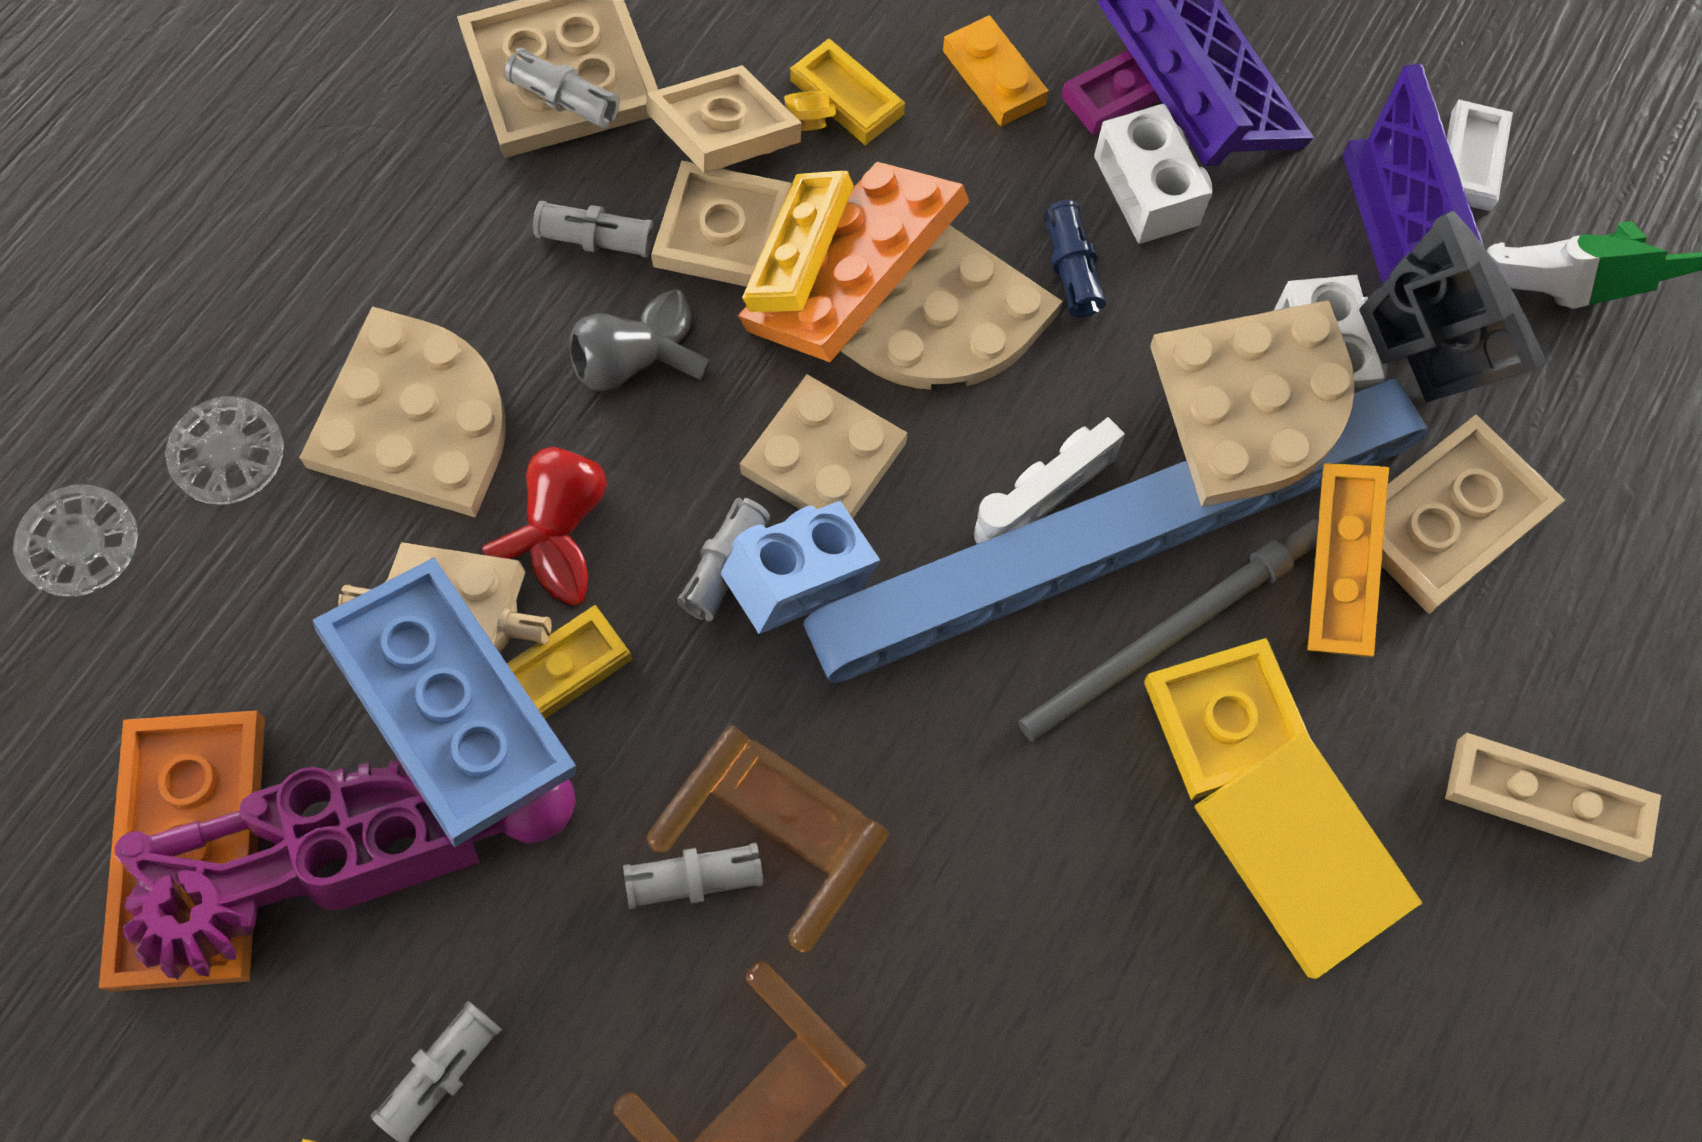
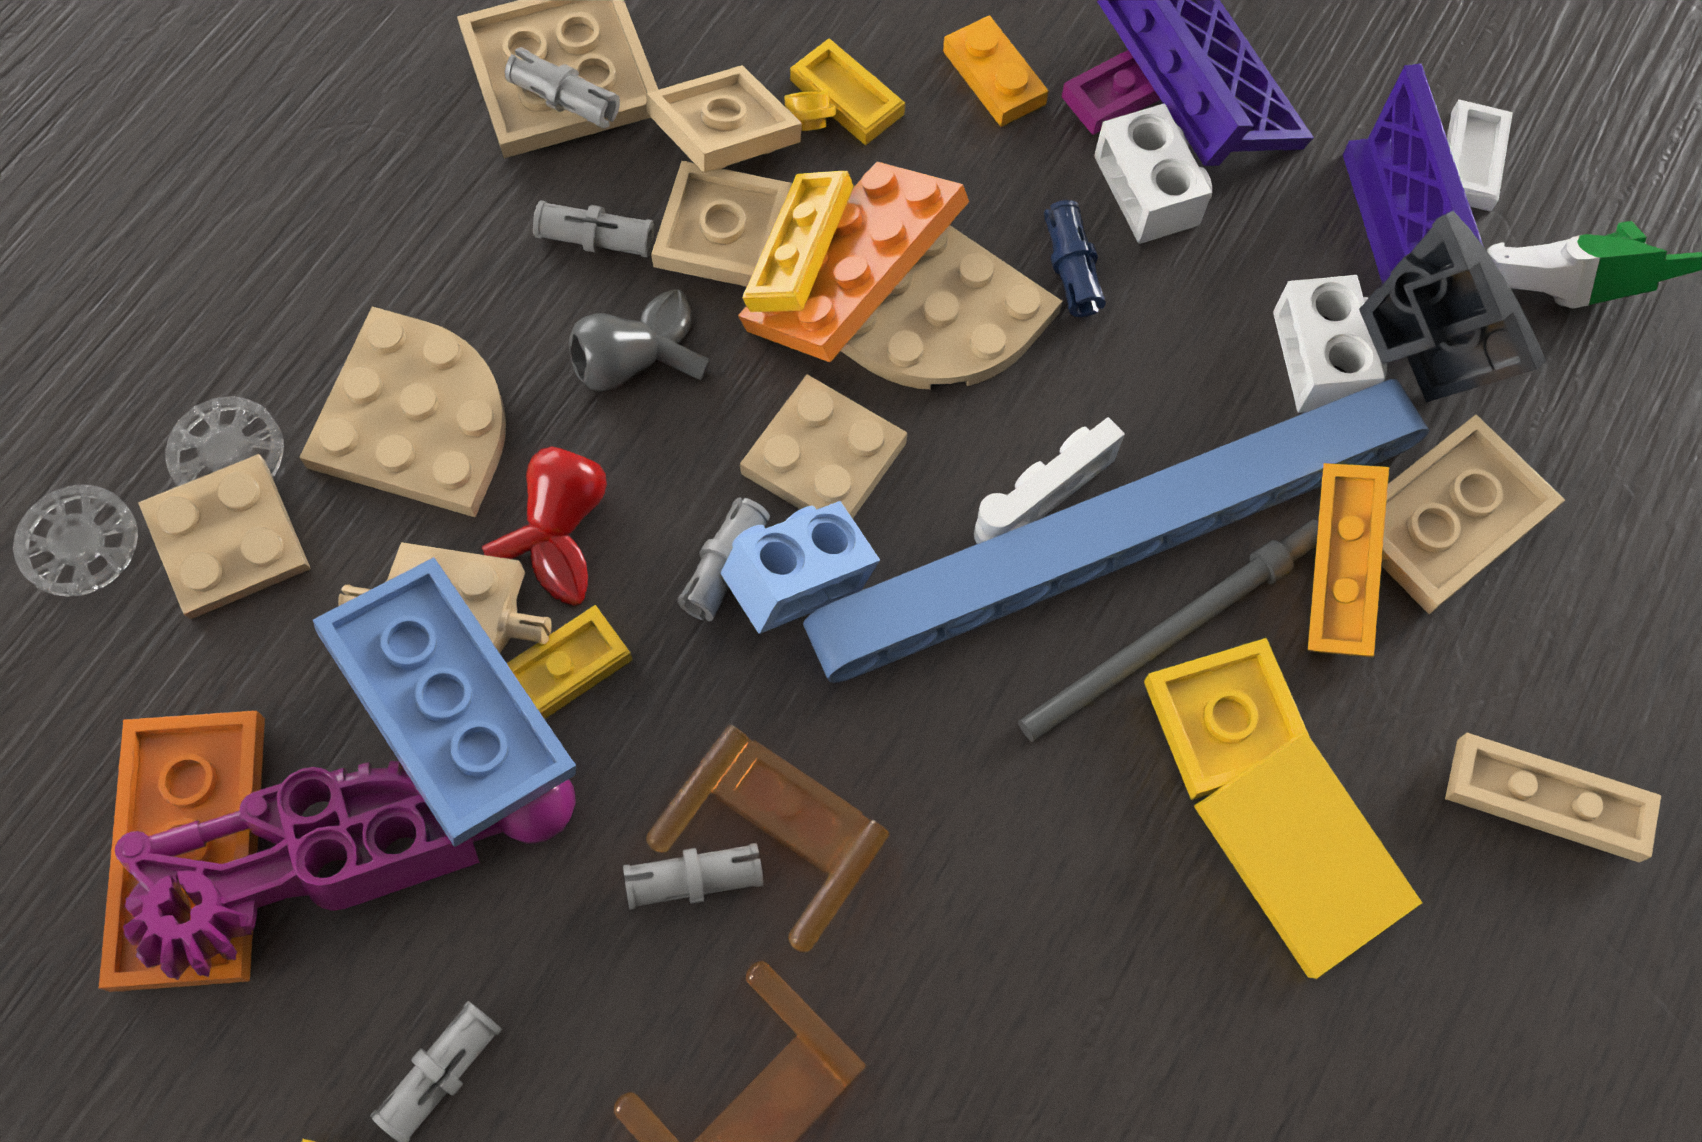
(224, 536): none -> tan plate
(1256, 398): tan plate -> none

